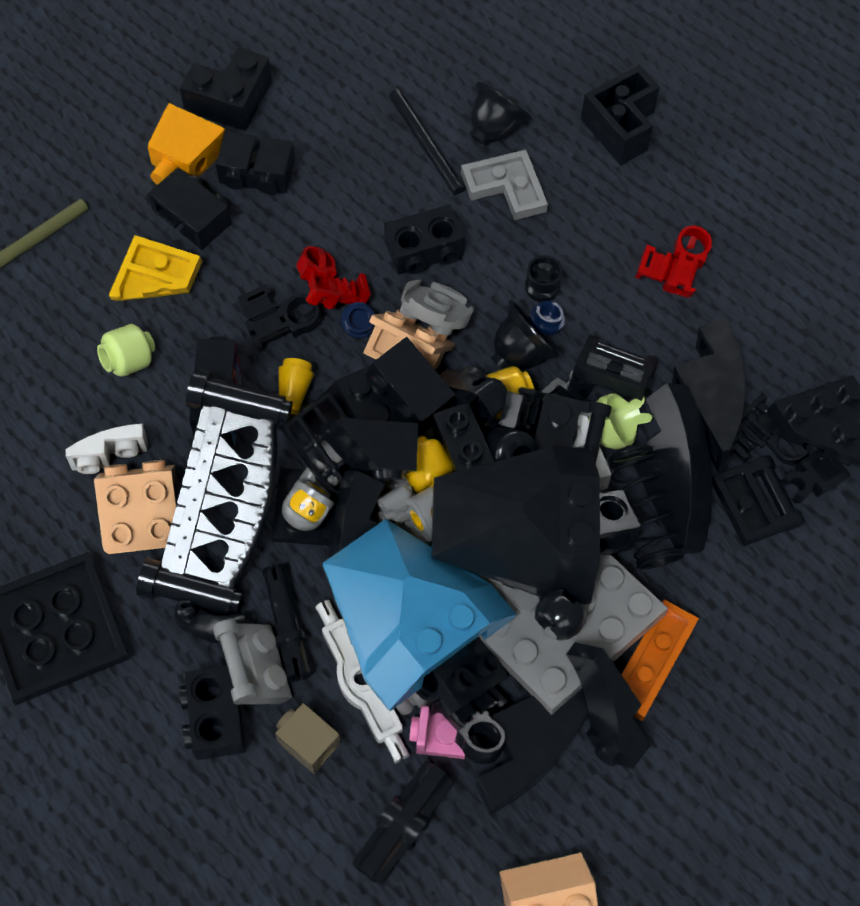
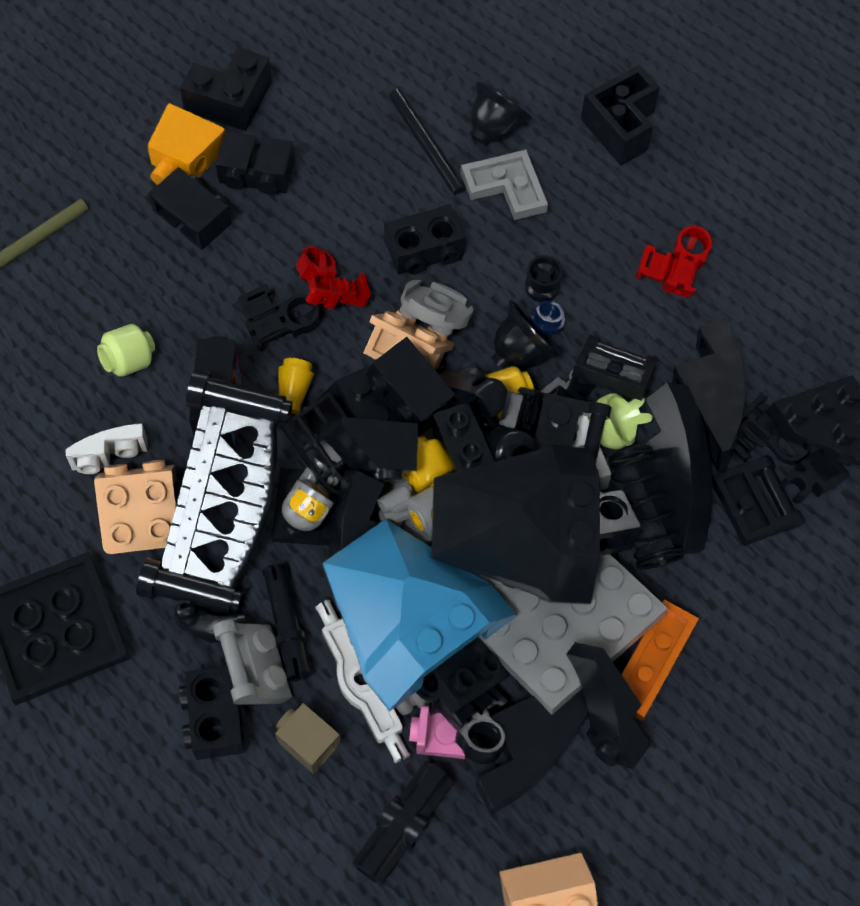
(154, 271): yellow wing -> none
(356, 320): dark blue plate -> none
(560, 615): black piece -> none

